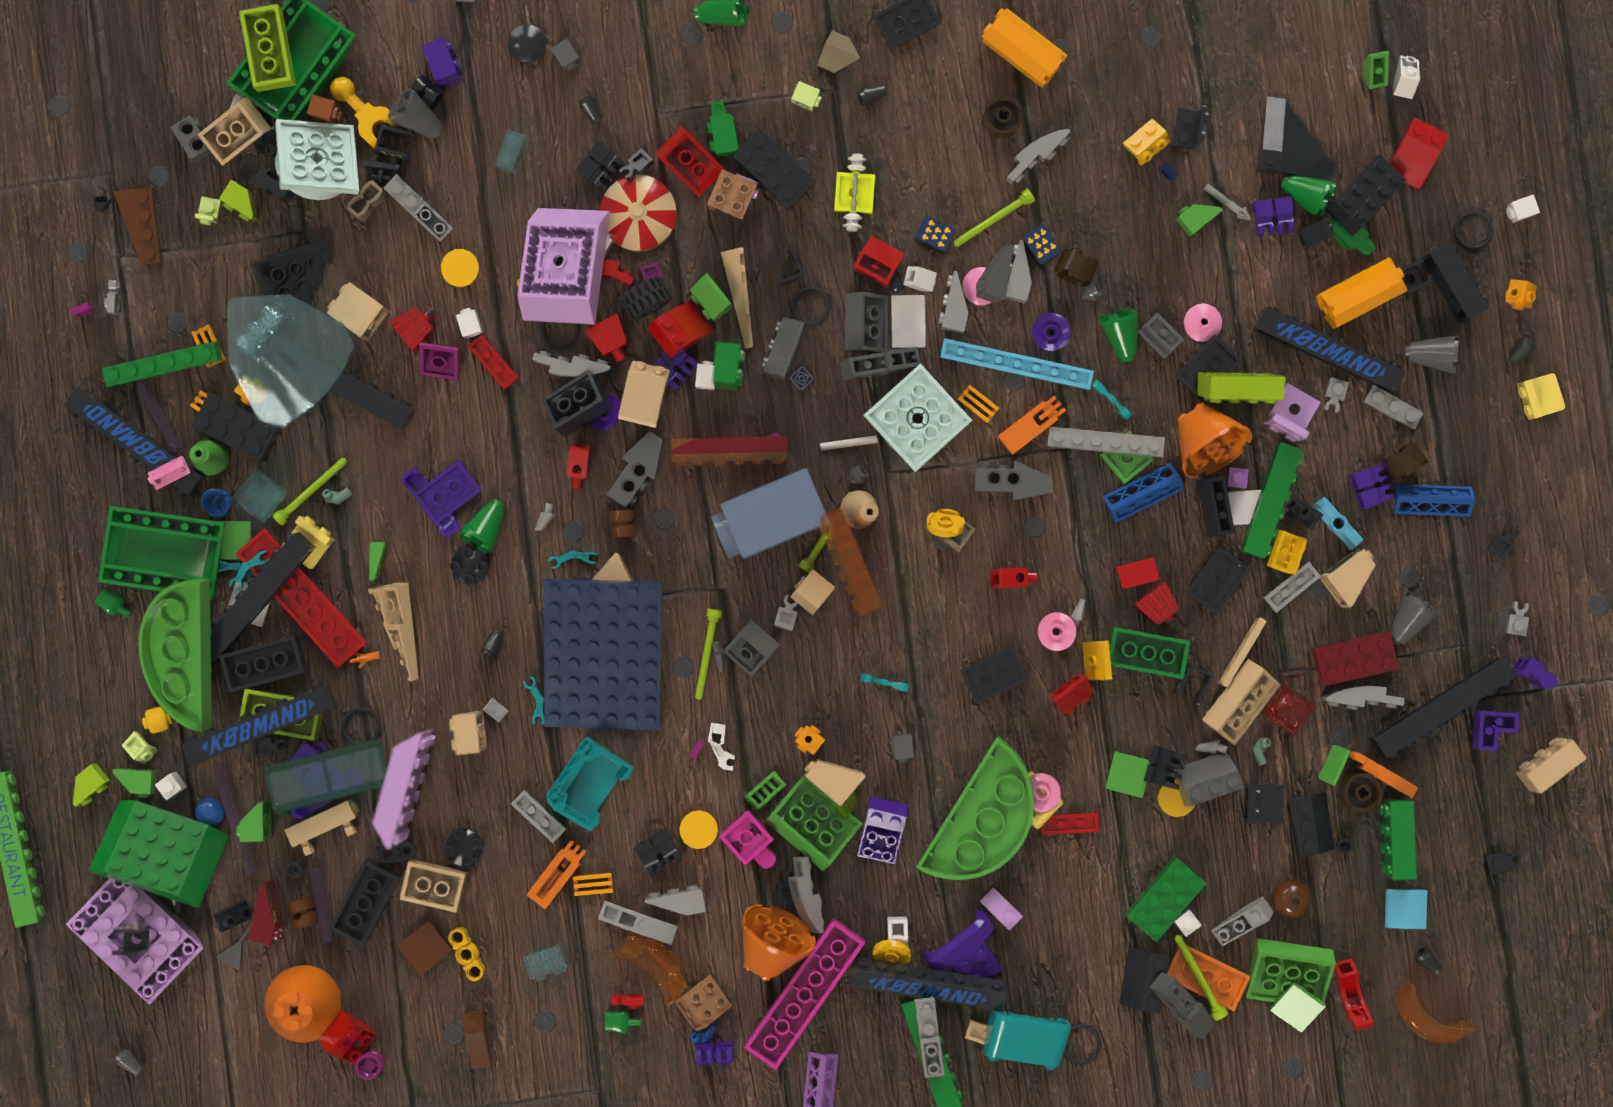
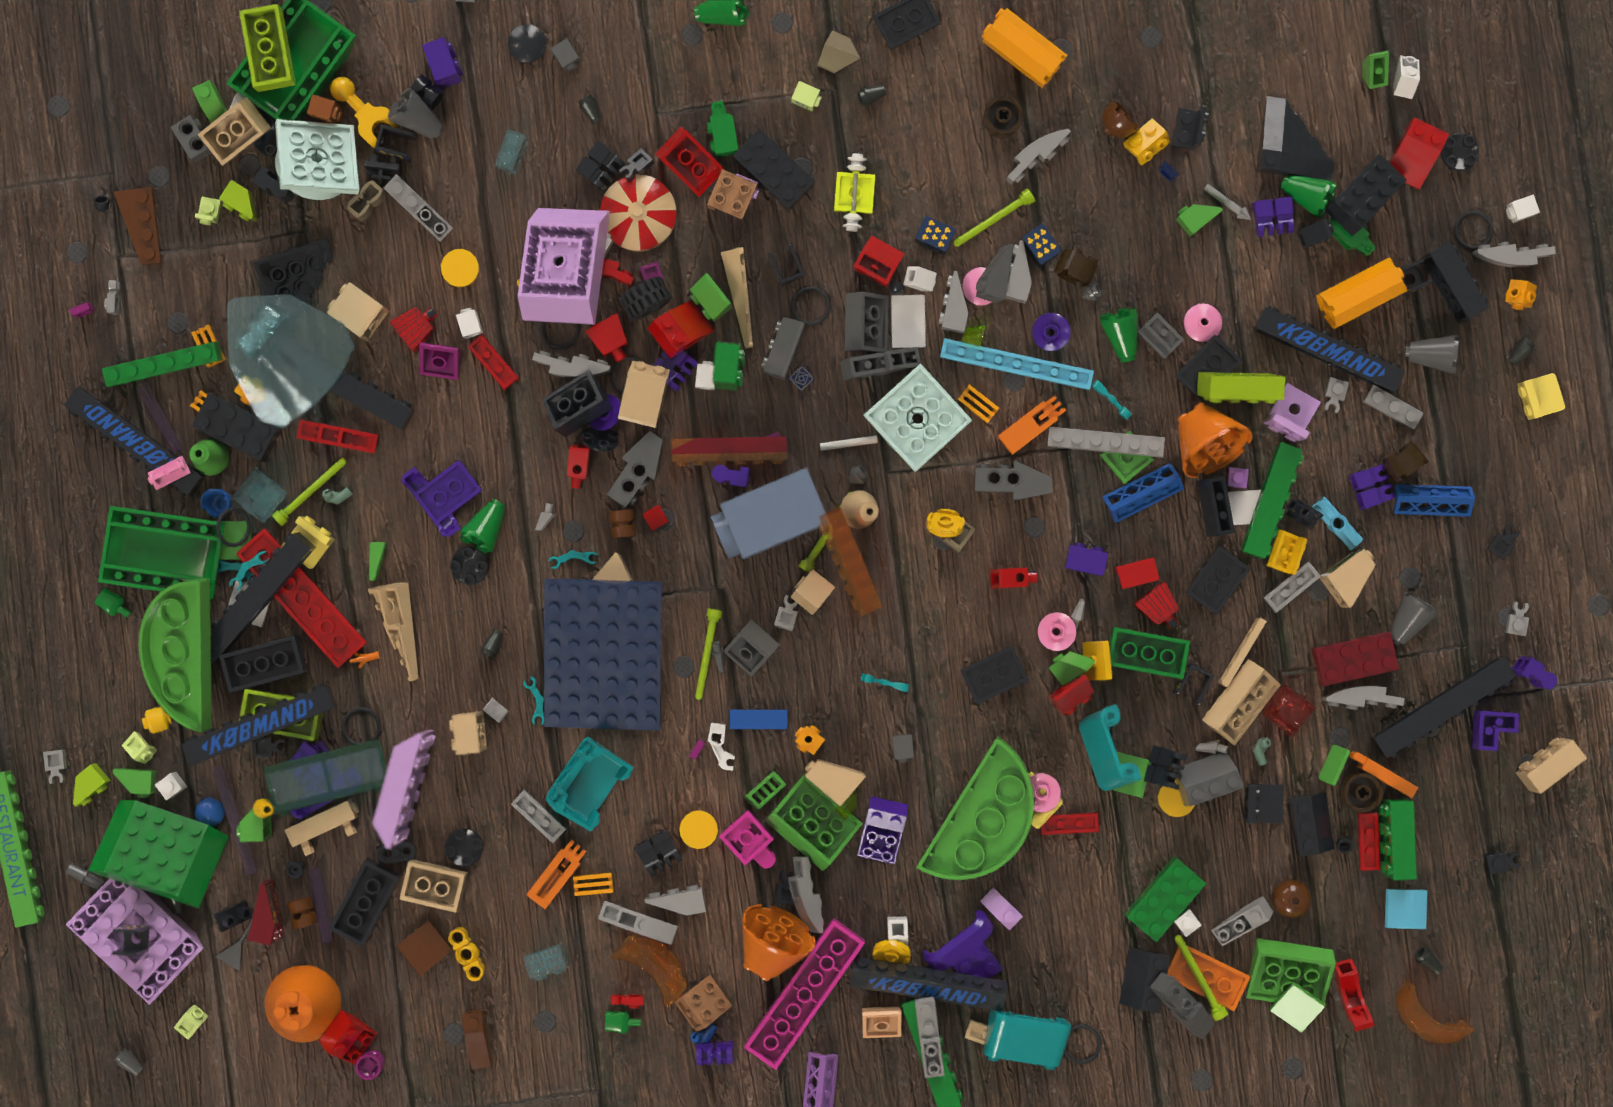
(55, 761): none -> light grey plate
(85, 876): none -> dark grey axle
(191, 1021): none -> yellowish green bracket
(209, 100): none -> bright green slope
(219, 523): none -> black piece
(259, 806): none -> yellow cone
(337, 436): none -> red slope
(600, 440): none -> black dish
(655, 517): none -> red slope
(736, 478): none -> dark purple legs
(758, 719): none -> blue tile
(881, 1022): none -> light nougat slope
(974, 335): none -> clear neon green slope
(1070, 666): none -> bright green slope
(1085, 559): none -> dark purple brick
(1102, 752): none -> teal windscreen
(1118, 121): none -> reddish brown cylinder
(1368, 841): none -> red tile
(1460, 152): none -> black dish
(1509, 256): none -> light grey slope

